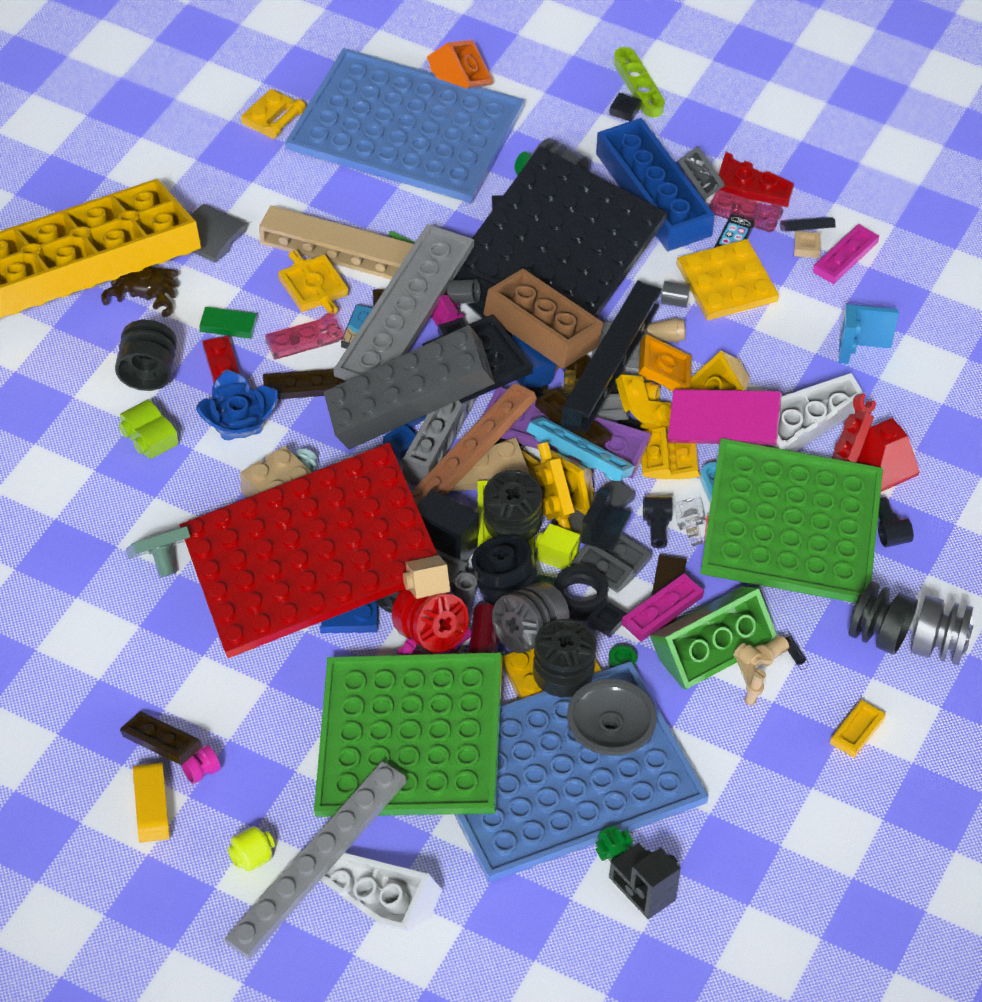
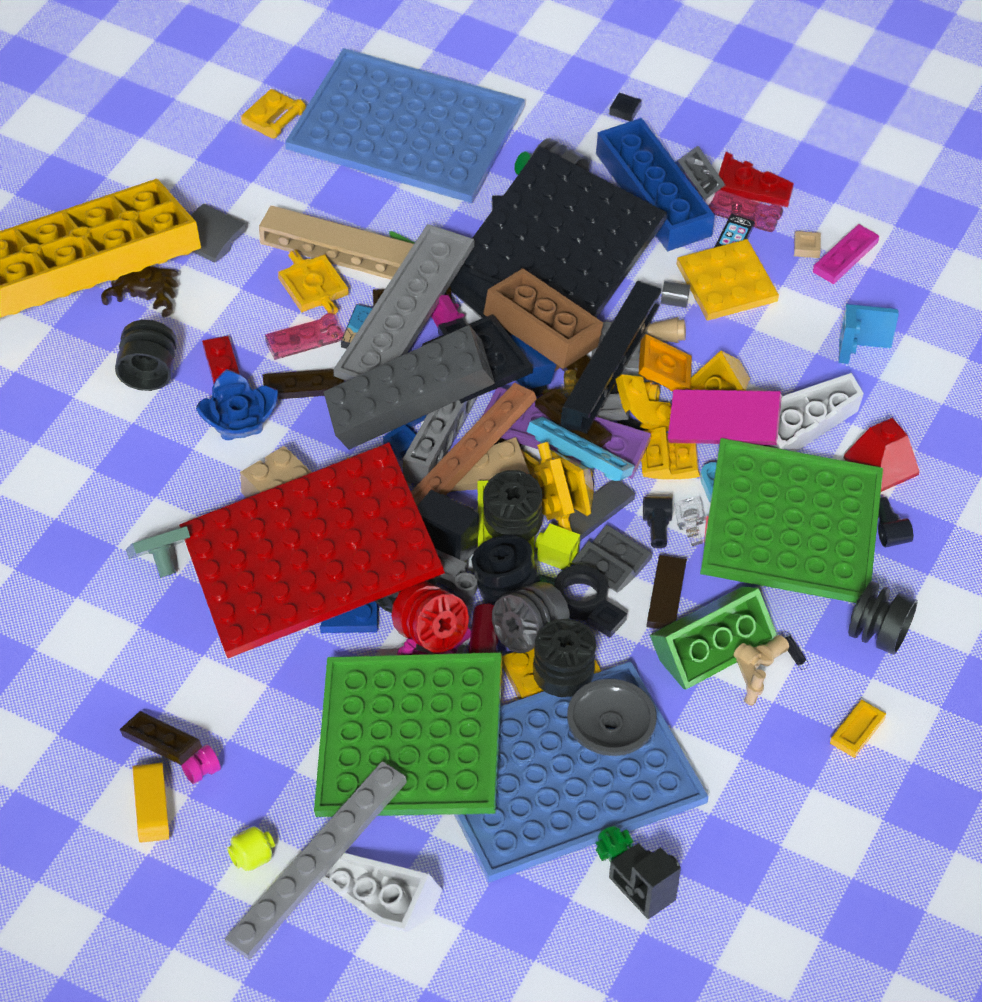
(148, 429): lime brick -> none
(228, 322): green tile -> none
(307, 457): light aqua plate -> none
(426, 577): tan brick -> none
(460, 65): orange slope -> none
(464, 291): dark grey beam -> none
(604, 522): black panel -> none
(622, 654): green tile -> none
(644, 80): lime beam -> none
(662, 607): dark pink plate -> none
(807, 224): black tile -> none
(855, 430): red plate -> none
(942, 630): flat silver wheel -> none

